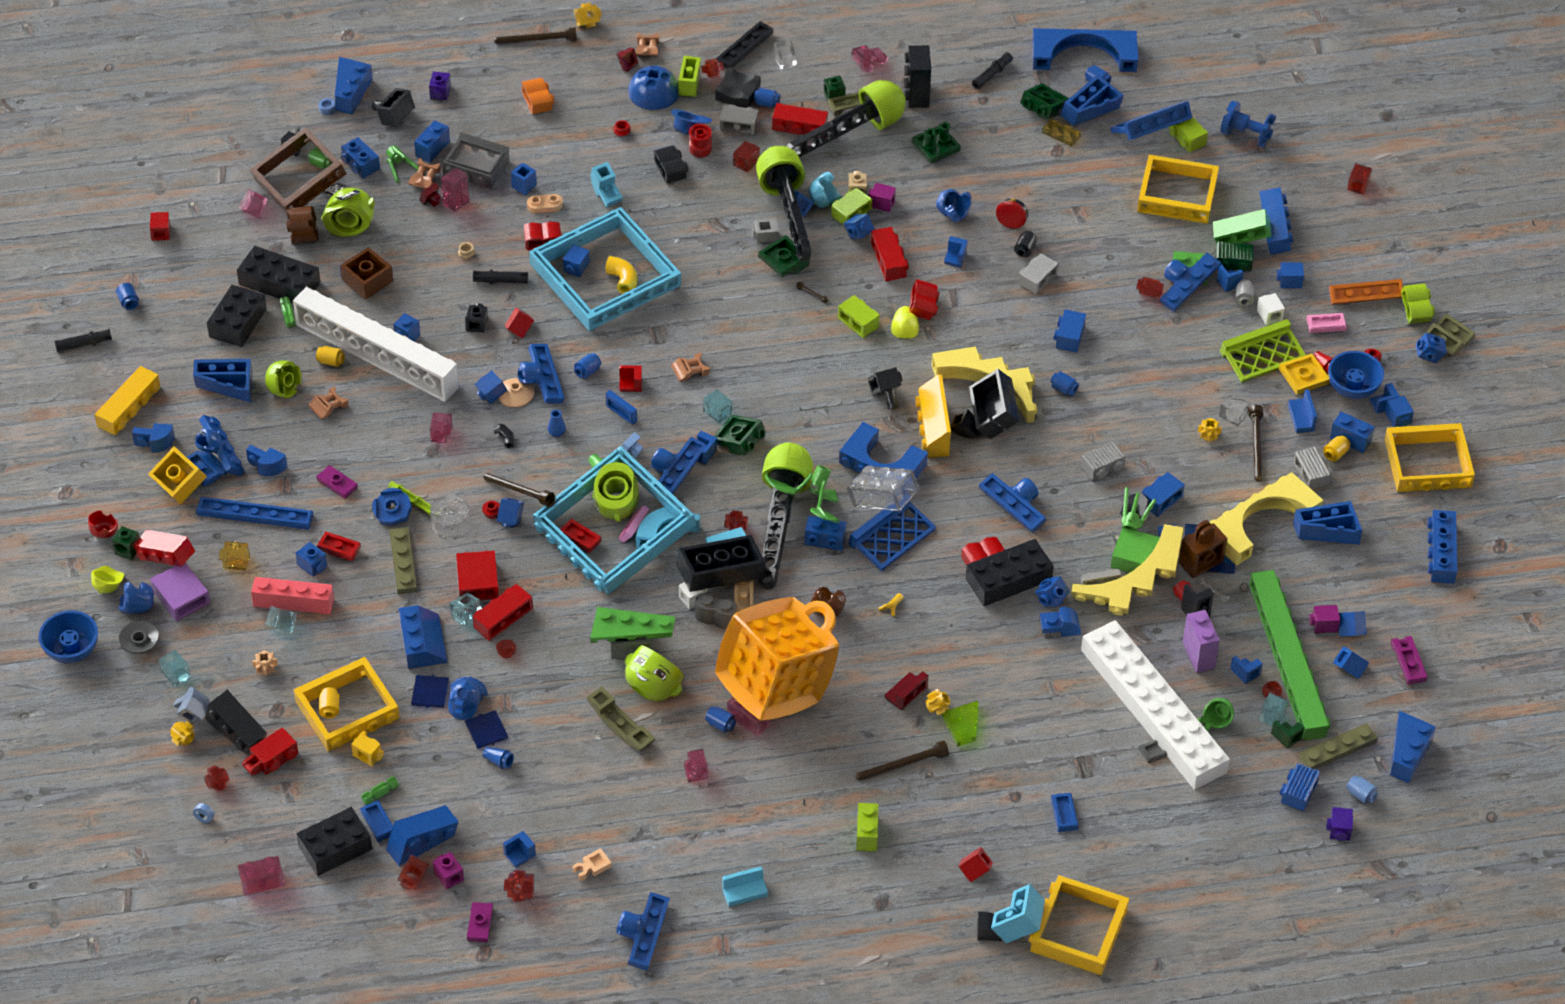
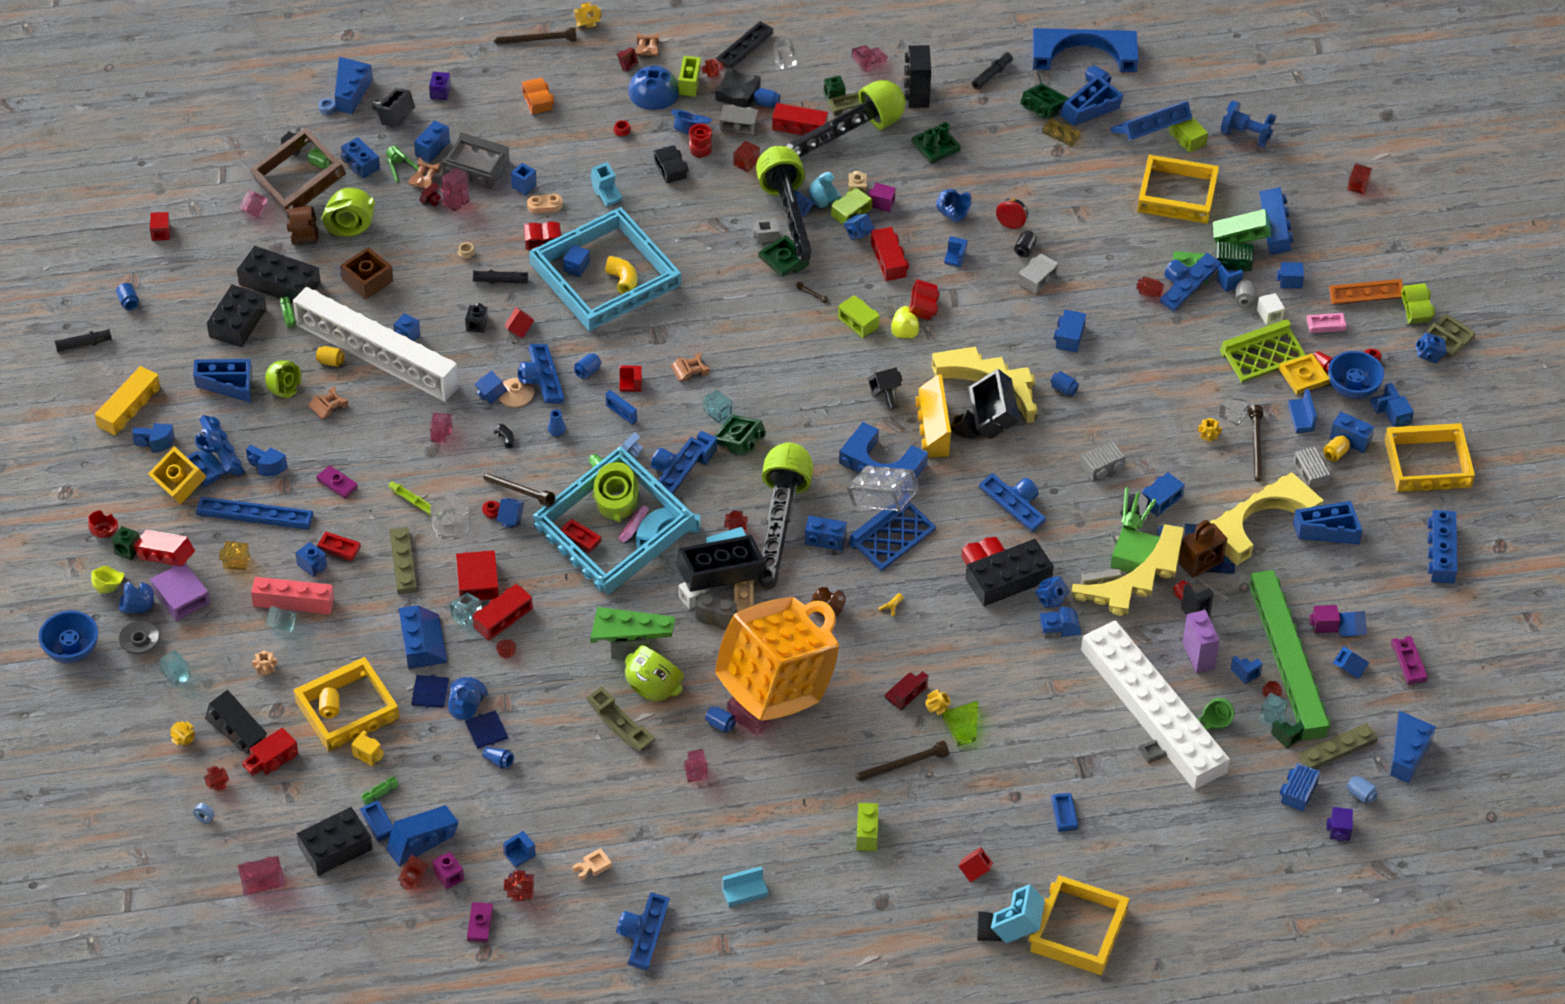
(192, 705): sand blue brick -> none
(338, 186): black sticker -> none
(397, 515): blue plate -> none
(819, 479): bright green plant -> none

